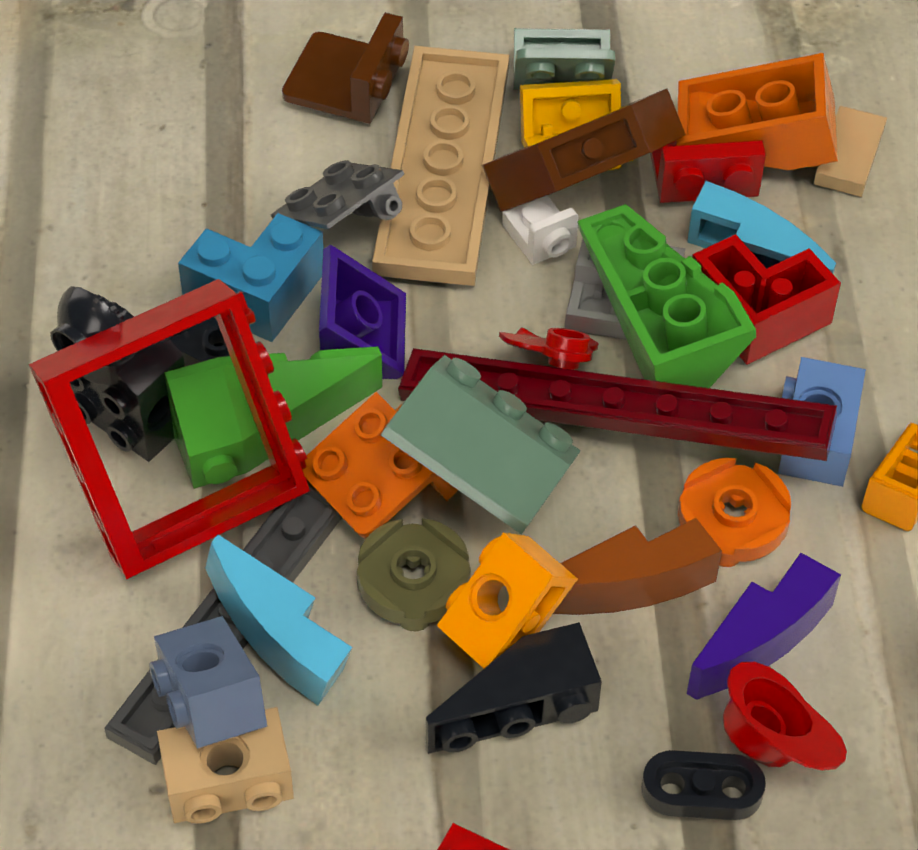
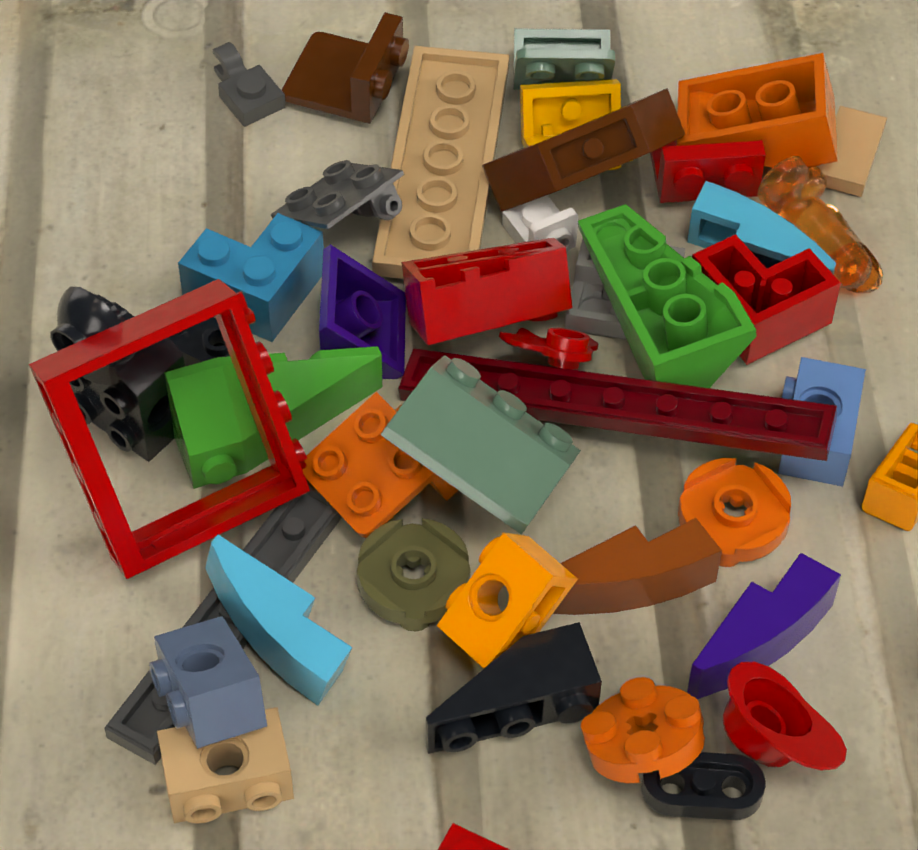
(246, 92): none -> dark grey plate
(486, 289): none -> red wedge
(644, 731): none -> orange plate
(795, 195): none -> clear orange piece

